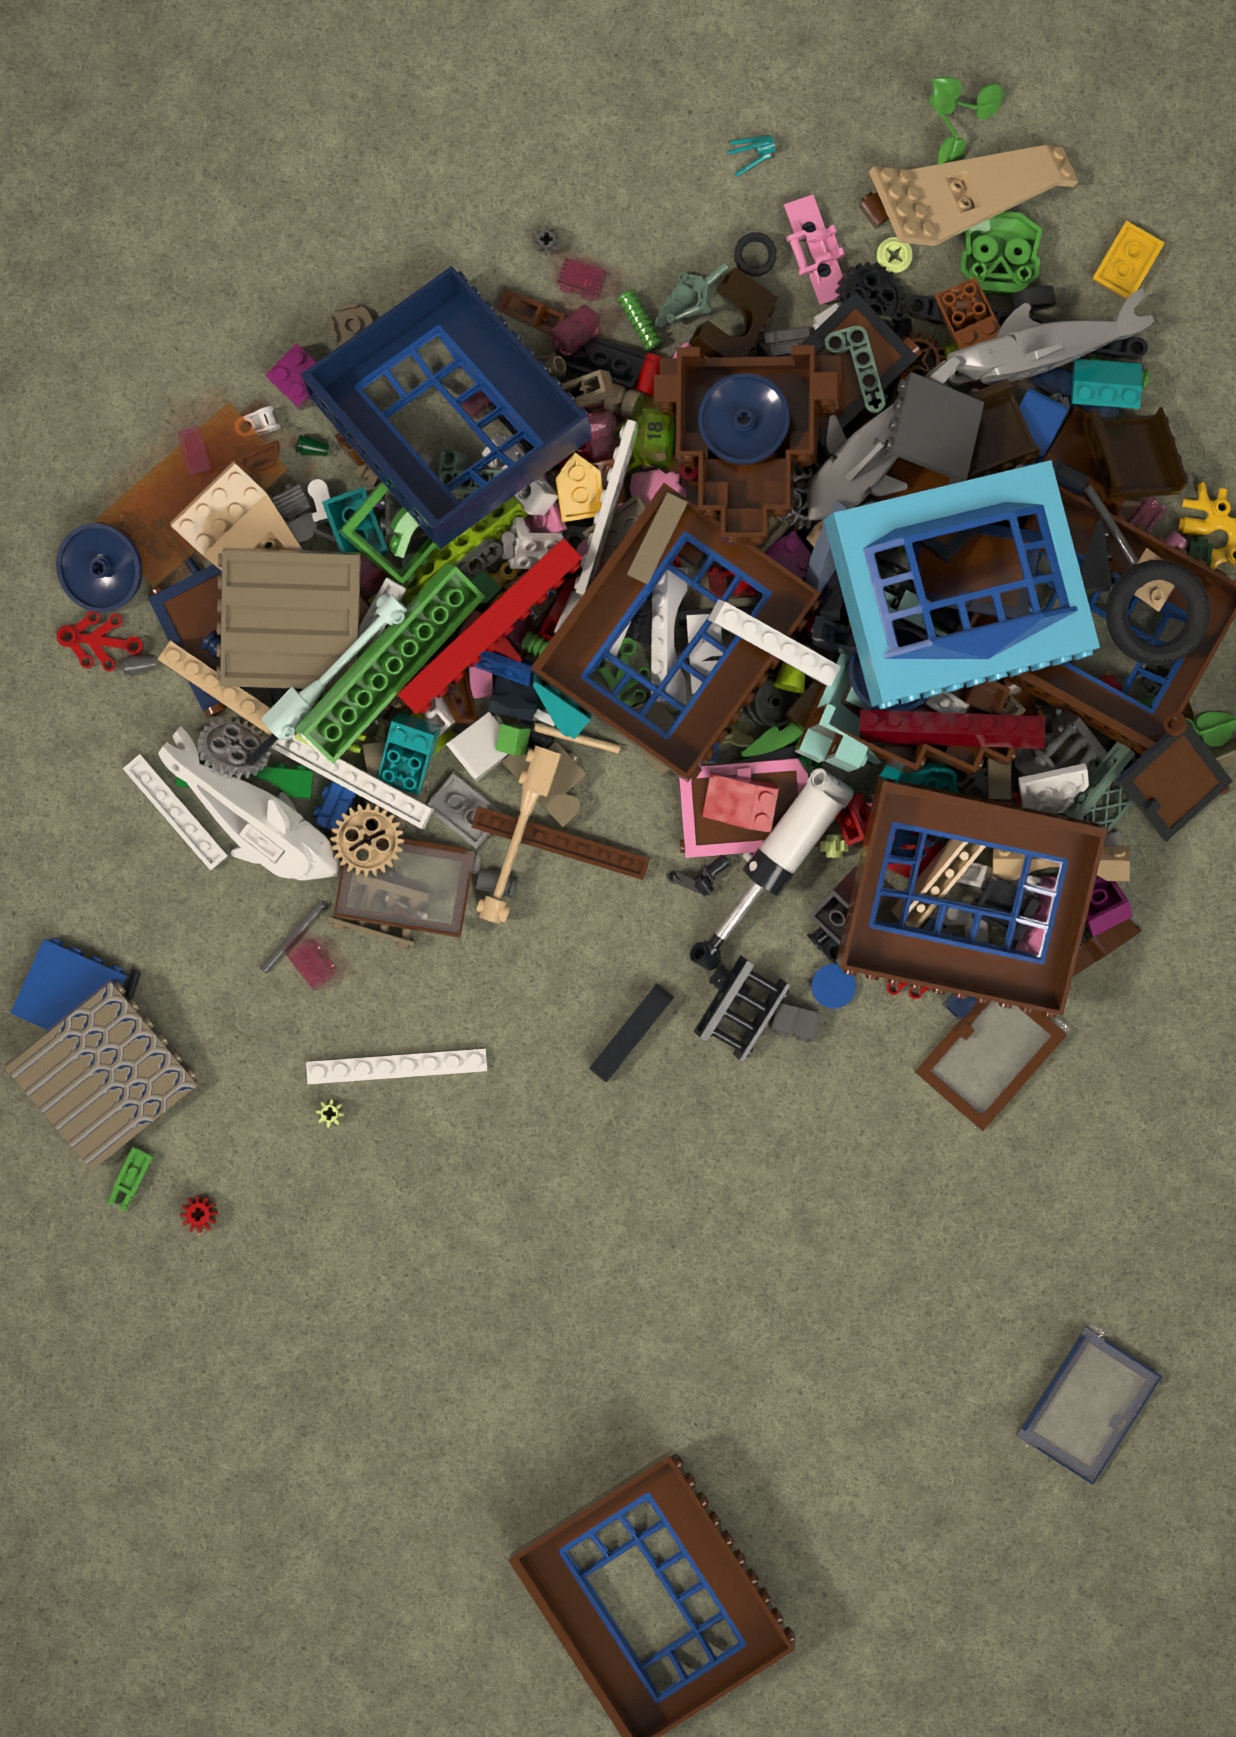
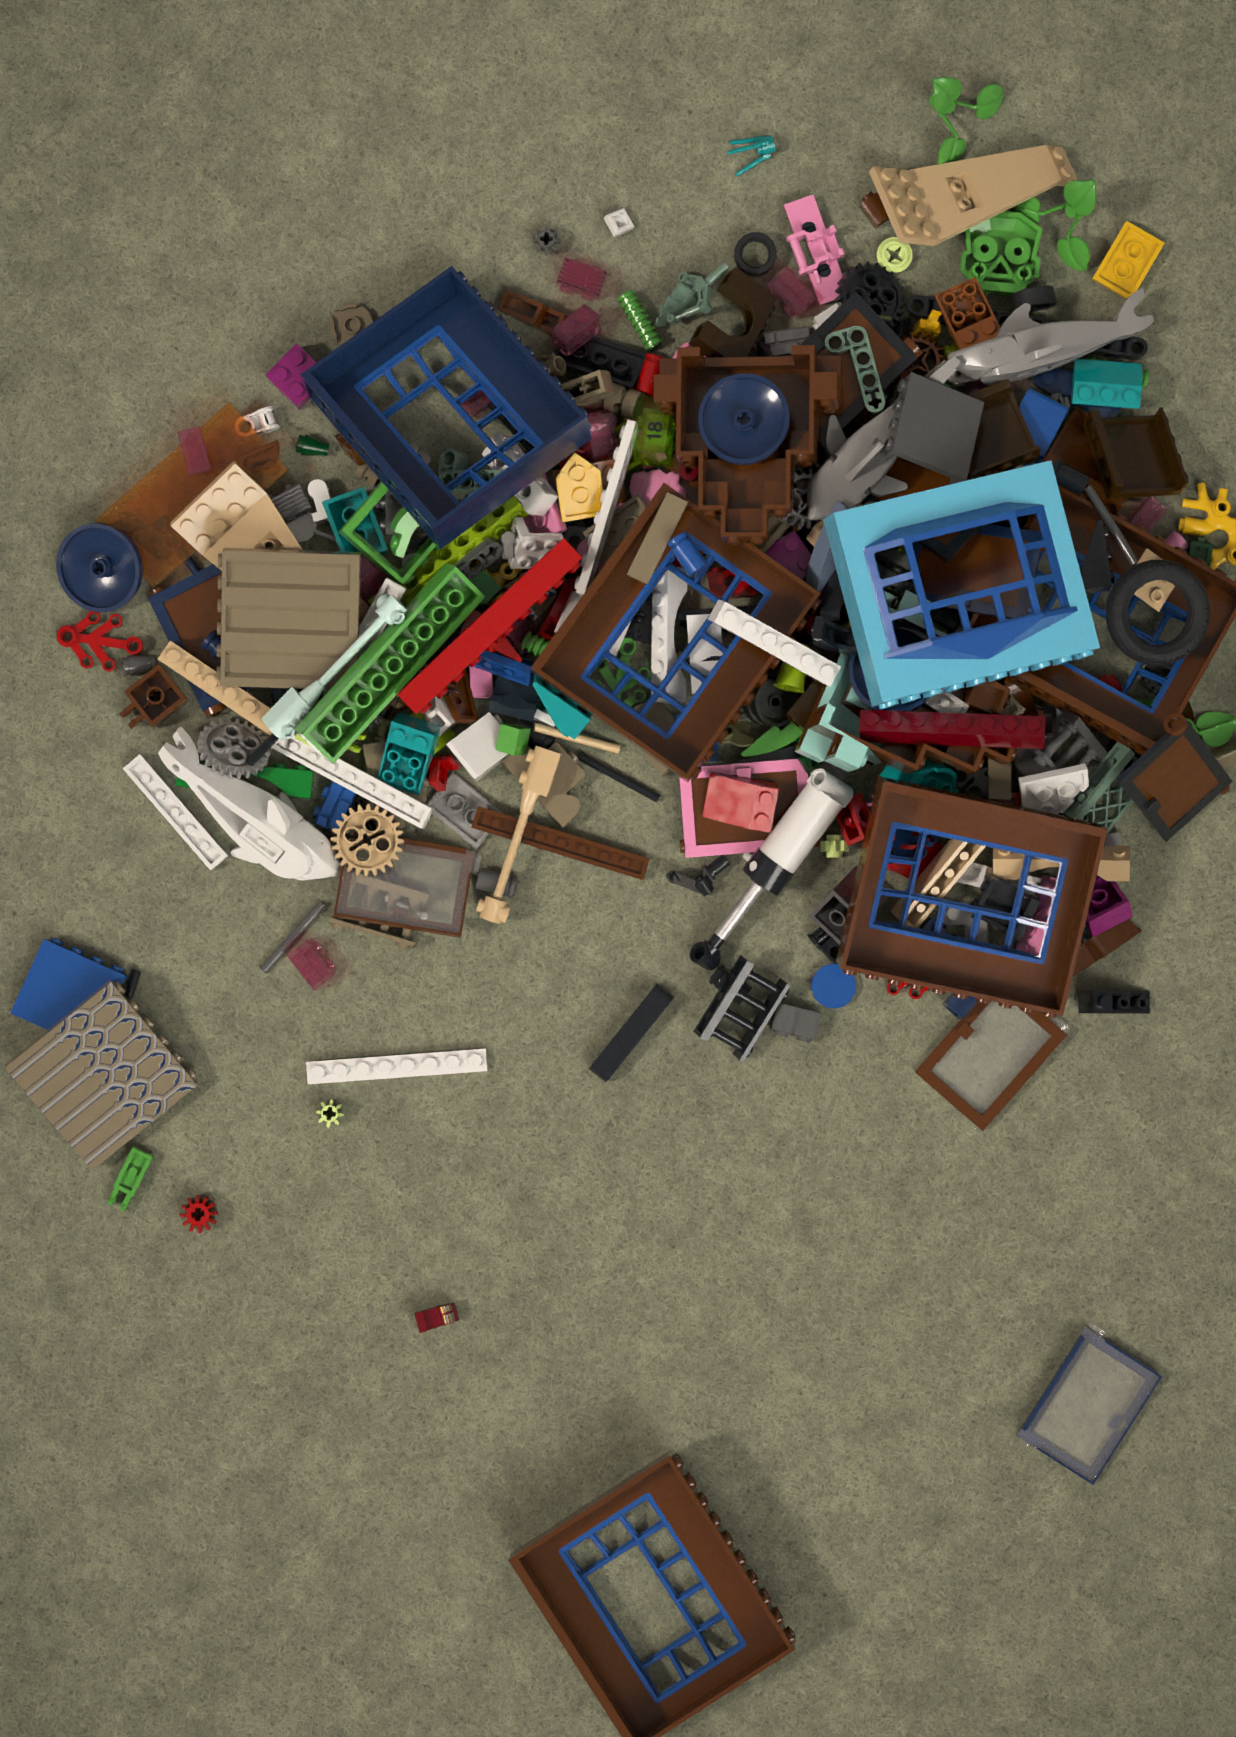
(141, 697): none -> reddish brown hinge
(436, 1317): none -> dark red leg
(439, 771): none -> red bracket
(618, 222): none -> white tile
(628, 782): none -> black bar
(687, 554): none -> blue piece
(792, 293): none -> clear pink brick
(928, 326): none -> yellow plate
(1080, 201): none -> bright green plant
(1114, 1002): none -> black slope

